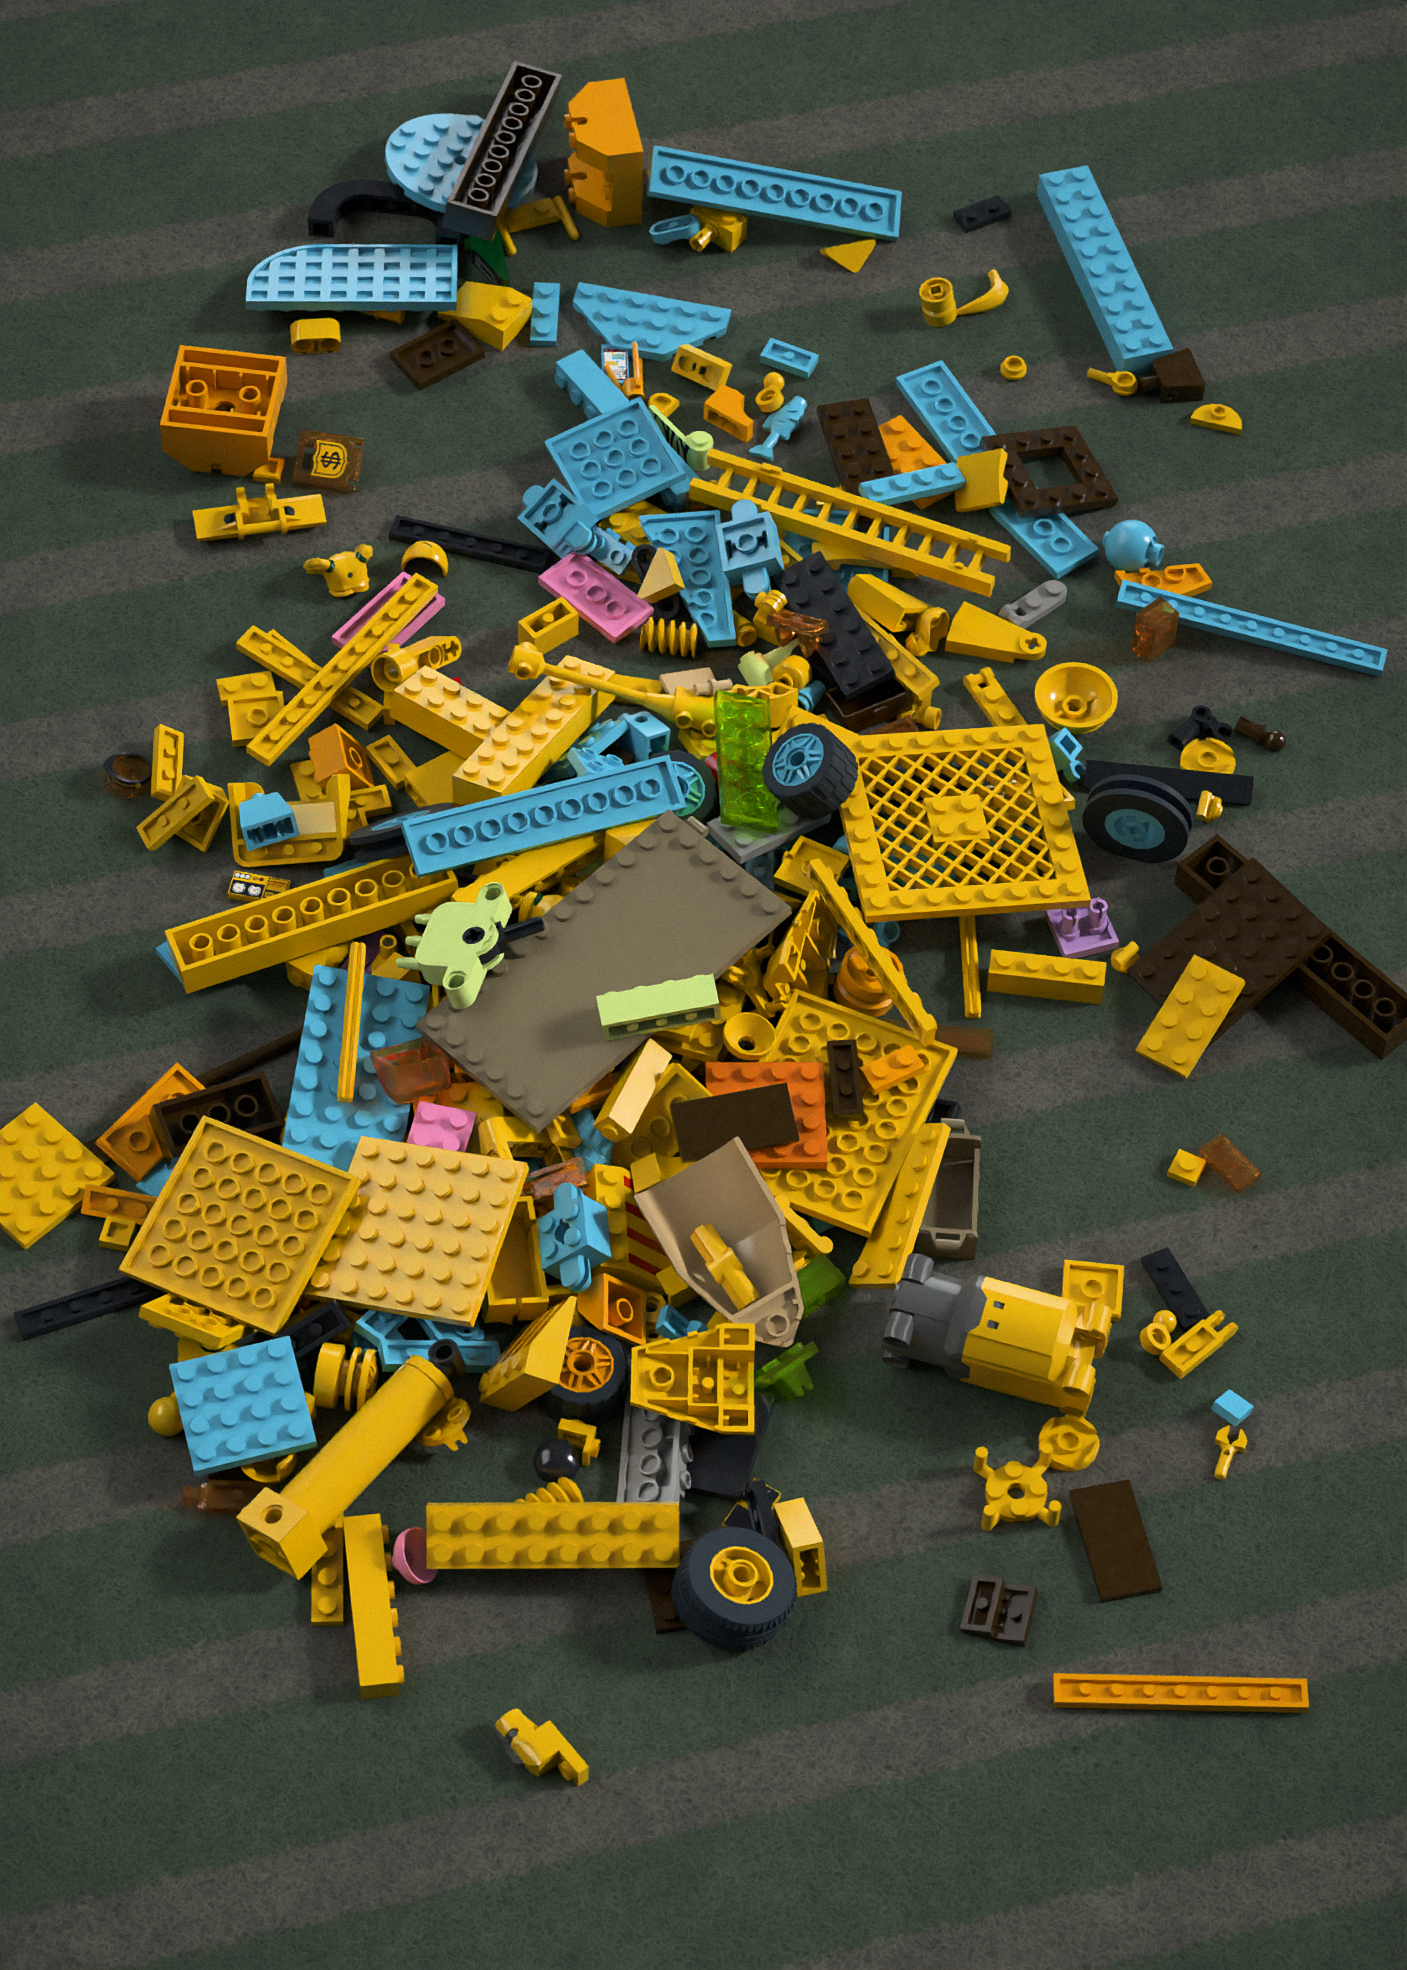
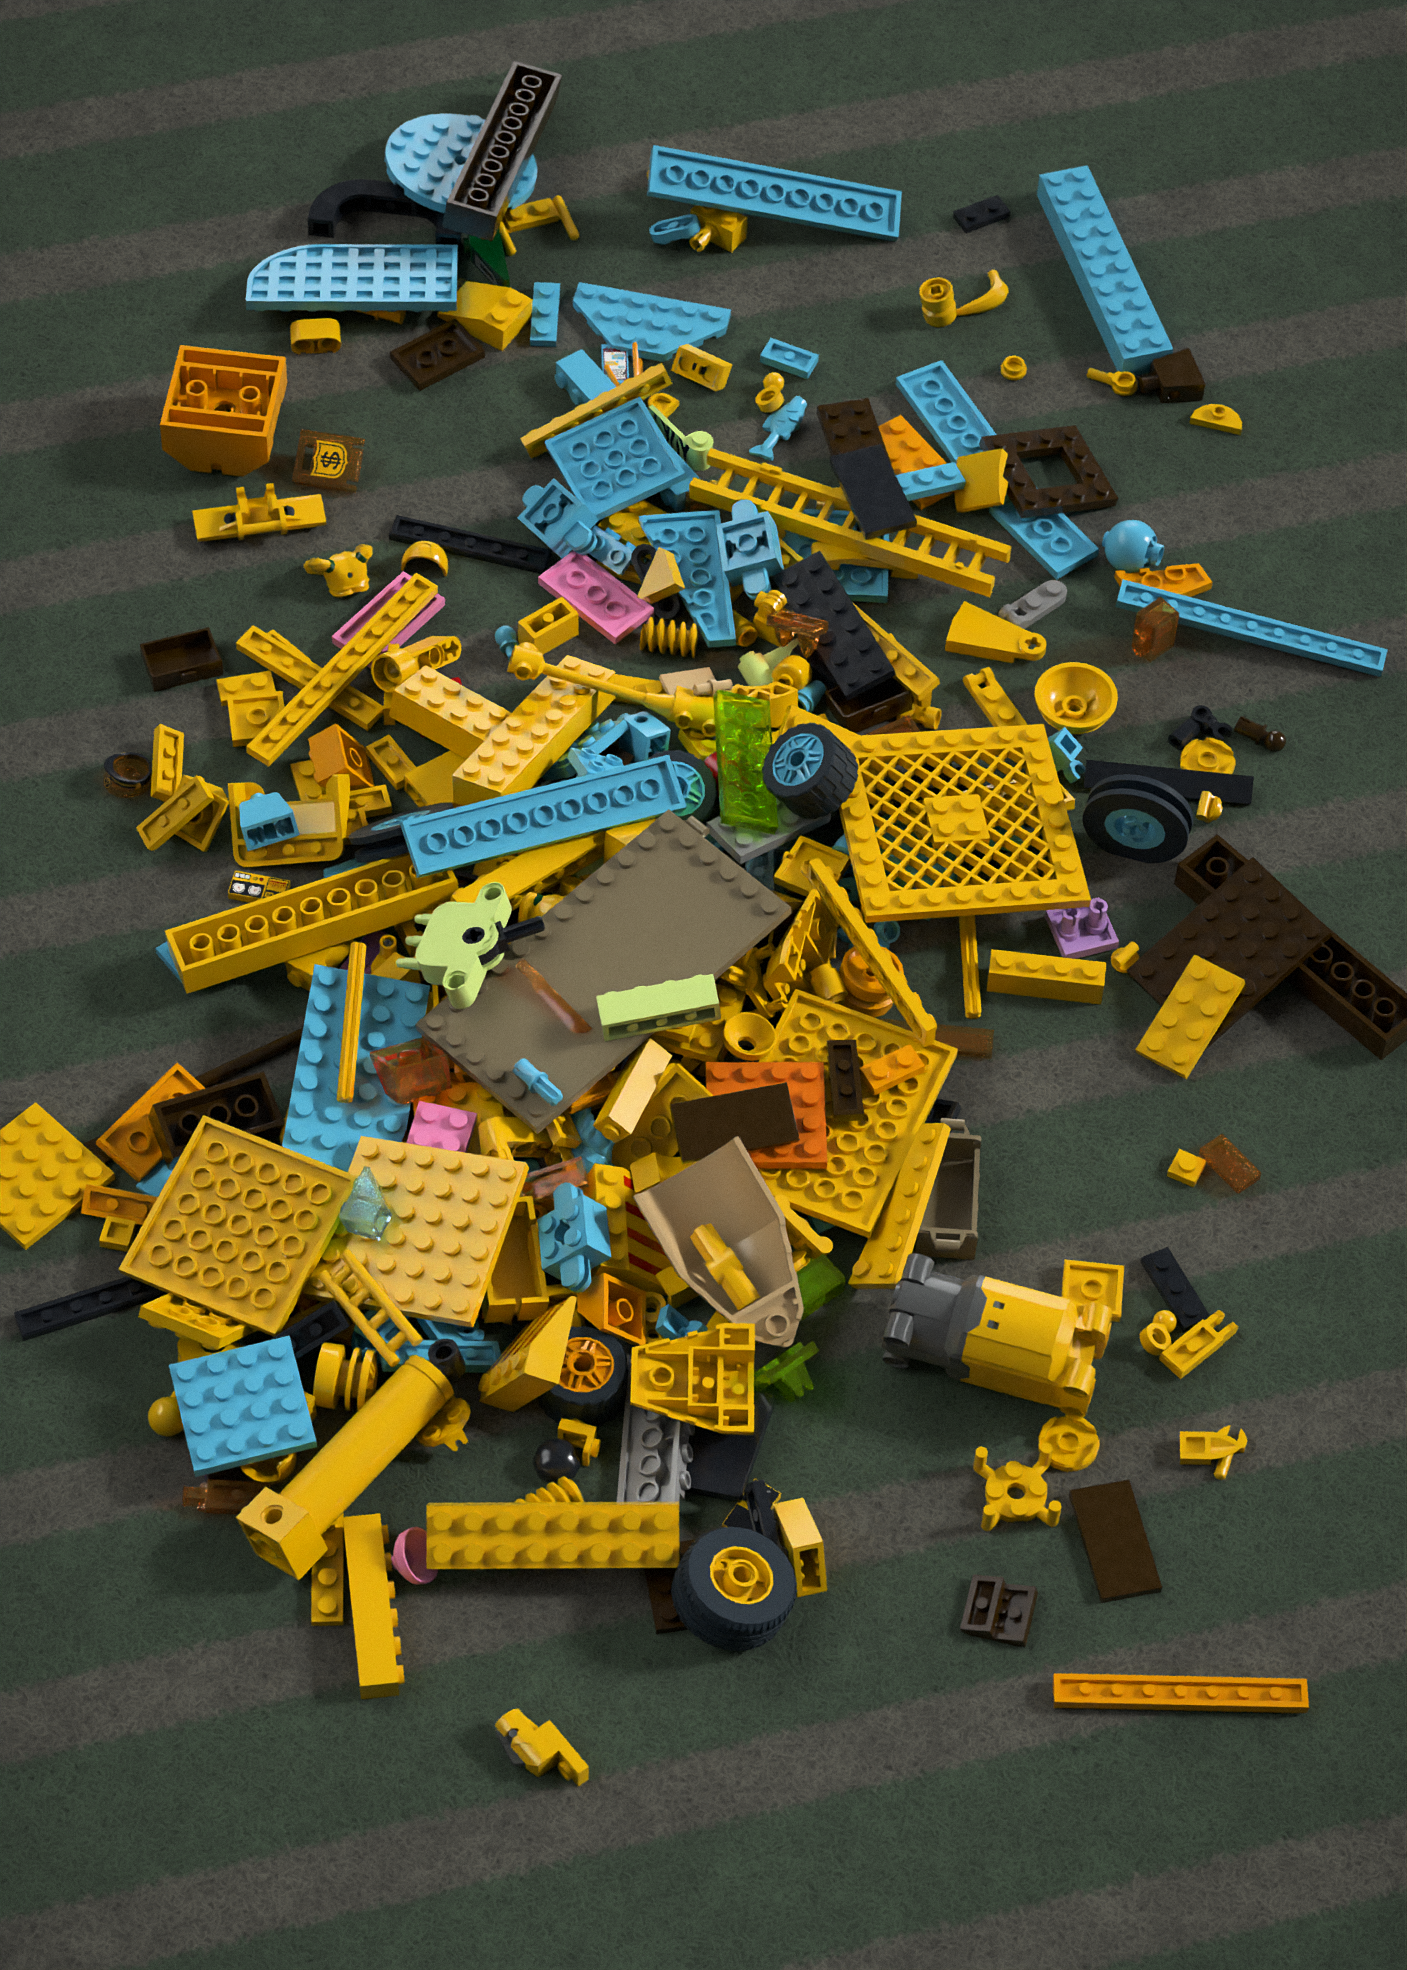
(181, 659): none -> dark brown container
(270, 472): yellow tile -> none
(352, 1305): none -> yellow bar
(366, 1208): none -> clear light blue slope
(506, 638): none -> medium azure bar
(537, 1082): none -> medium azure axle
(555, 1001): none -> clear orange piece
(608, 155): light orange piece -> none
(643, 386): none -> yellow plate
(726, 412): light orange arch -> none
(828, 984): none -> yellow brick
(850, 255): yellow slope -> none
(873, 491): none -> black tile
(885, 603): yellow slope -> none
(929, 629): yellow hair -> none
(1202, 1447): none -> yellow plate
(1232, 1407): medium azure tile -> none

